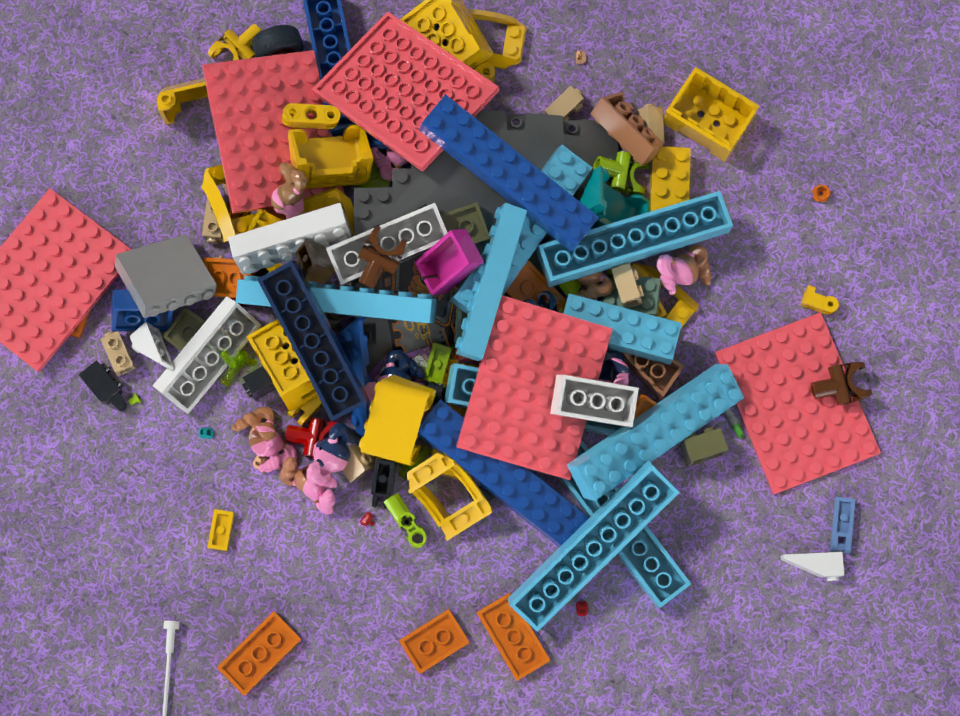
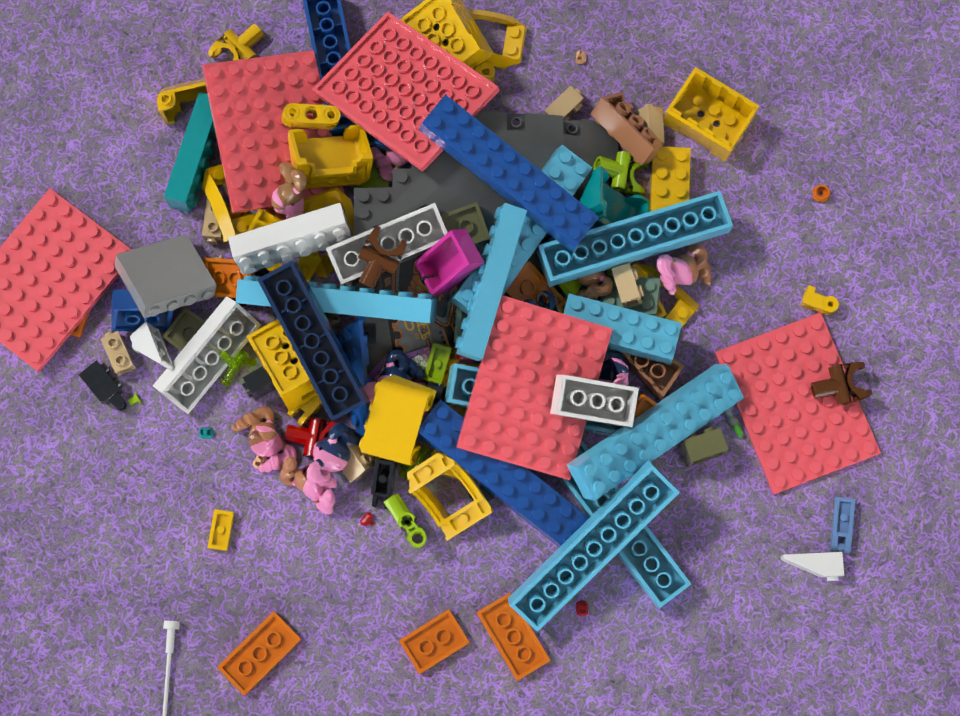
(192, 157): none -> teal brick
(277, 41): black wheel -> none
(314, 262): dark brown brick -> none

